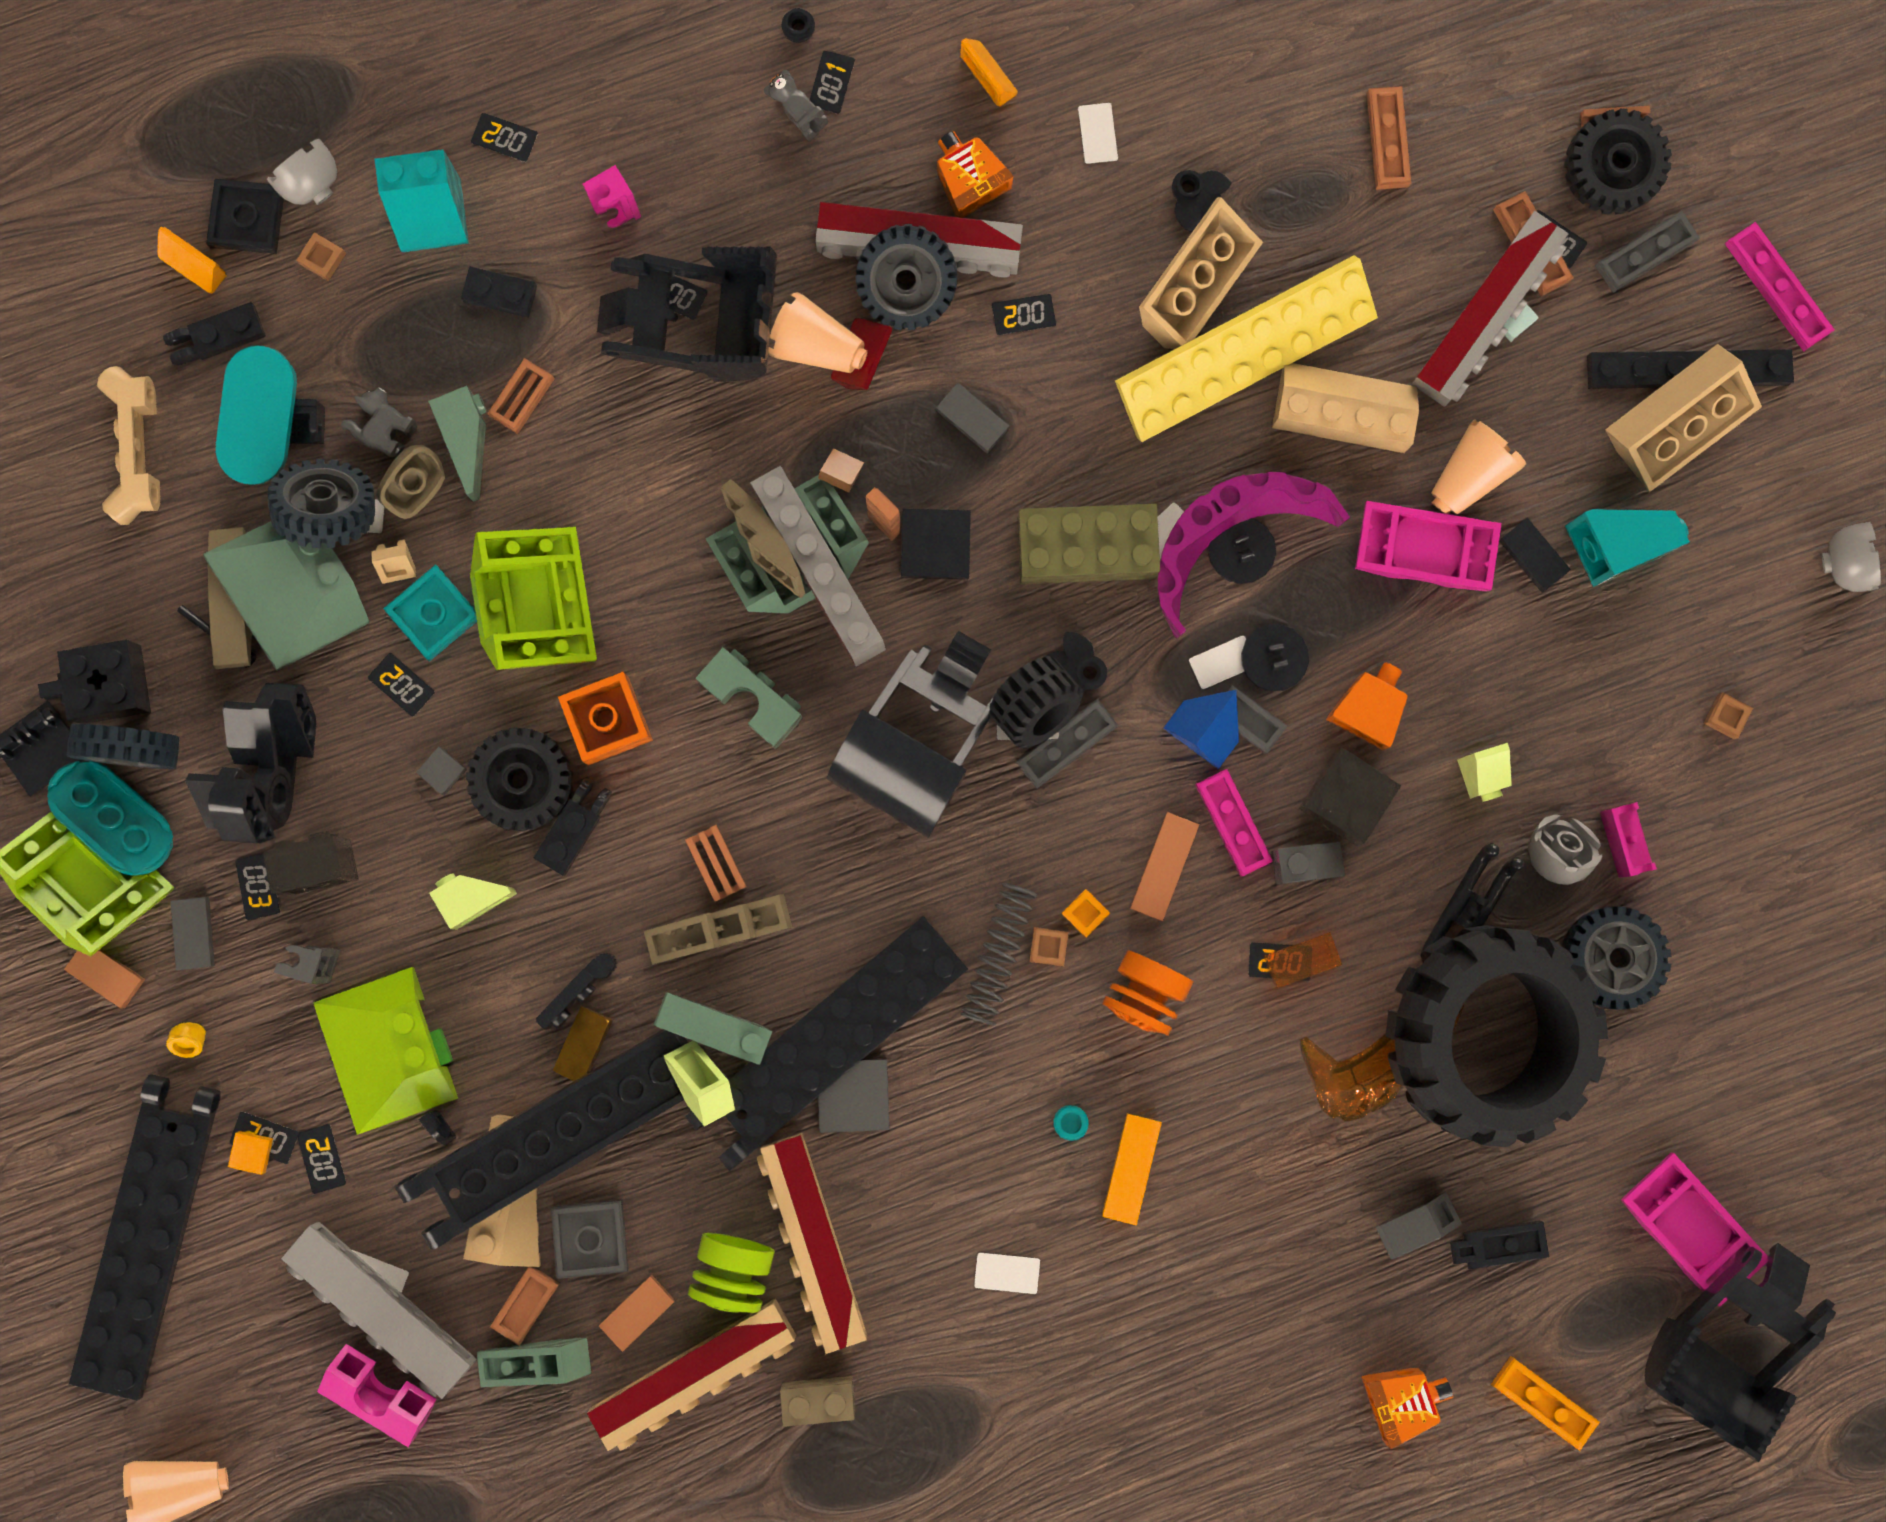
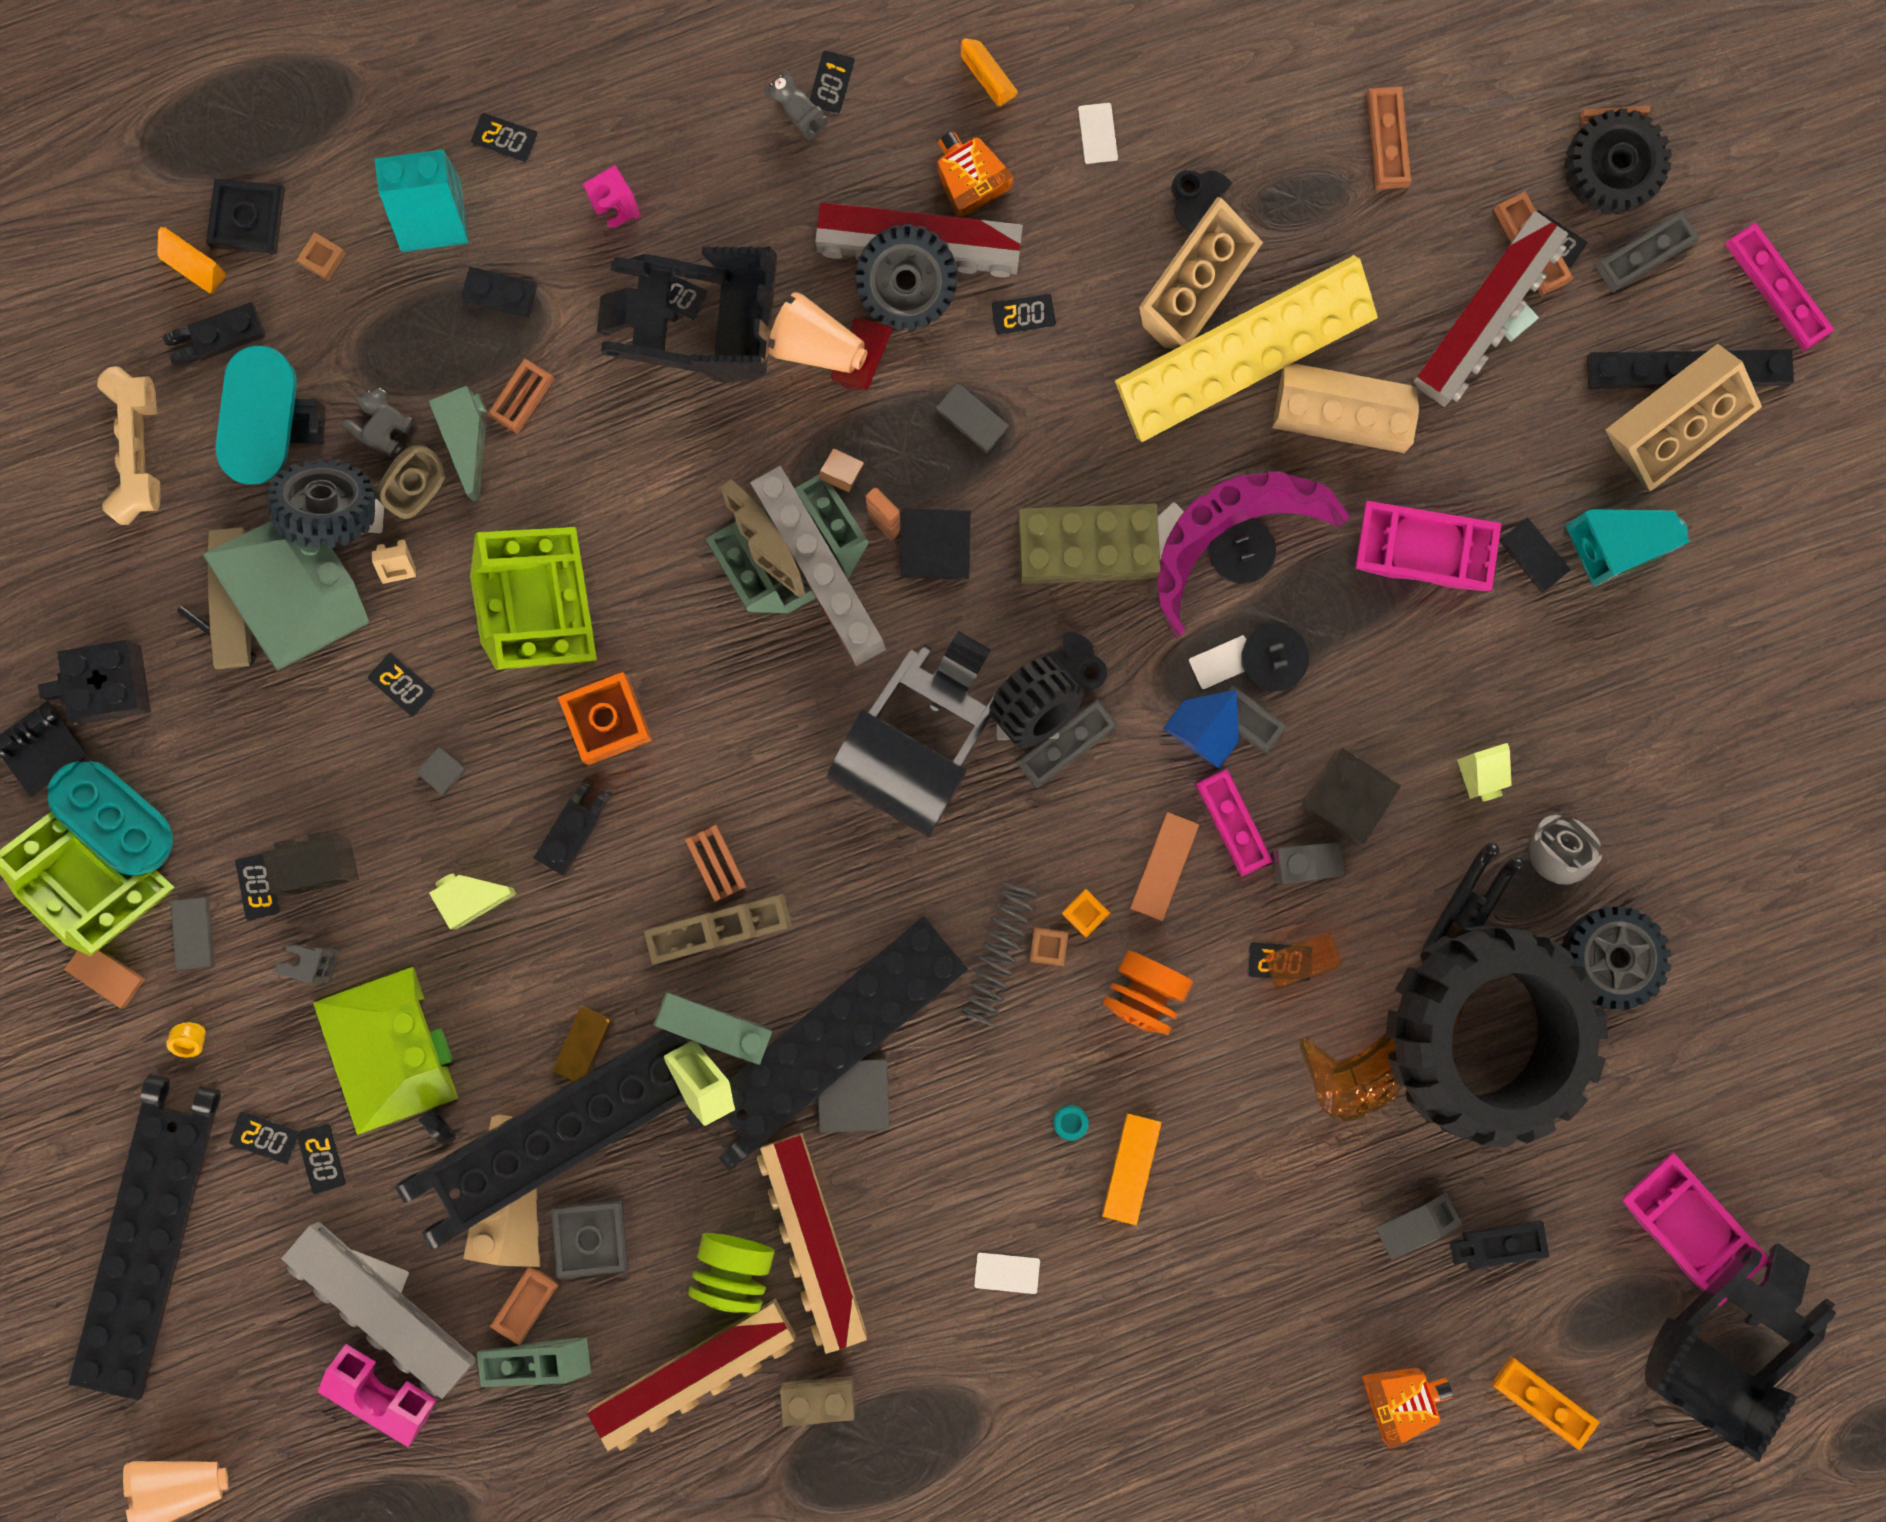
(123, 746): black wheel -> none
(250, 1152): light orange tile -> none
(263, 735): black piece -> none
(306, 175): light grey cylinder -> none
(432, 613): teal tile -> none
(493, 772): black wheel -> none
(578, 989): black hinge -> none
(637, 1313): nougat tile -> none
(729, 675): sand green arch -> none
(795, 16): black plate -> none
(1372, 707): orange torso -> none
(1475, 469): light nougat cone -> none
(1627, 840): dark pink hinge -> none
(1728, 715): medium nougat tile -> none
(1853, 559): light grey cylinder -> none

